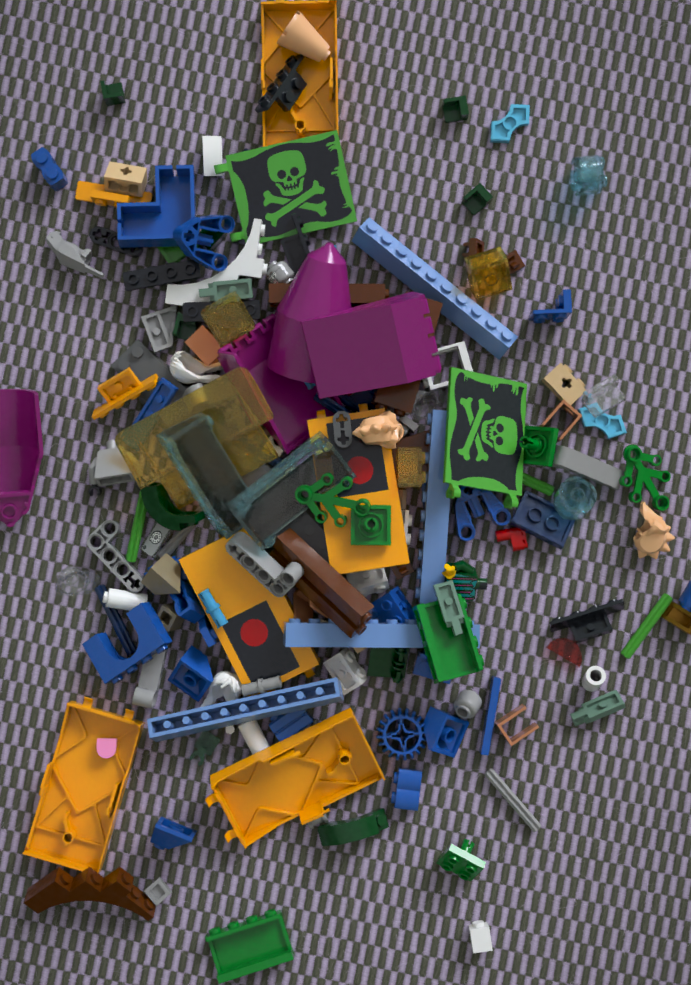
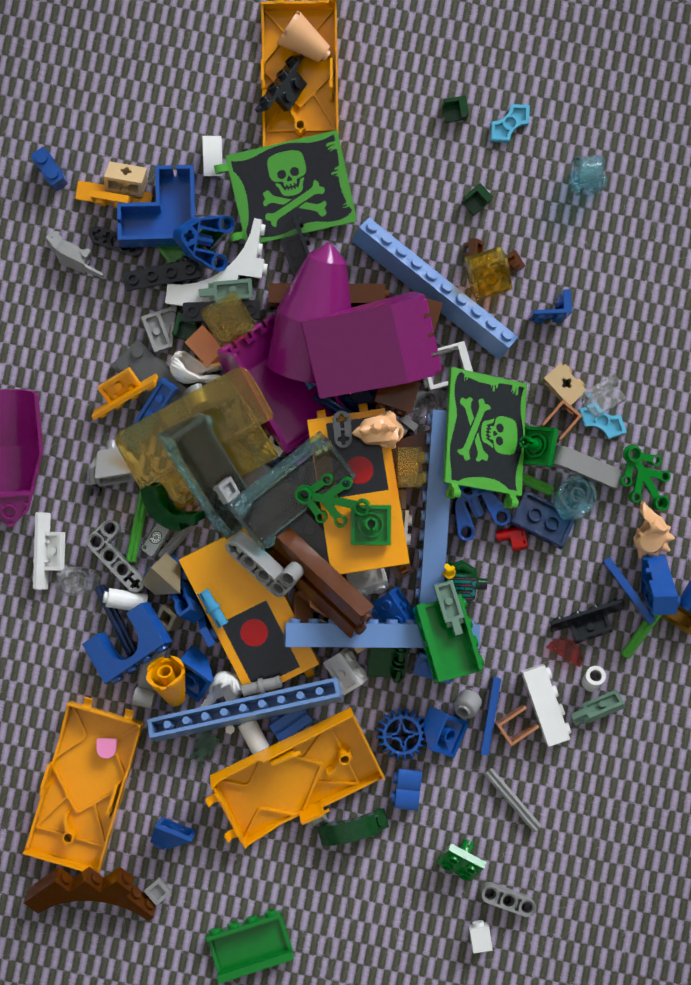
(48, 551): none -> white bracket
(113, 93): dark green panel -> none
(168, 679): none -> light orange cone
(226, 490): none -> light grey tile
(280, 272): light grey head -> none
(516, 903): none -> light grey beam
(545, 705): none -> white brick
(629, 591): none -> blue tile
(658, 586): none -> blue wedge

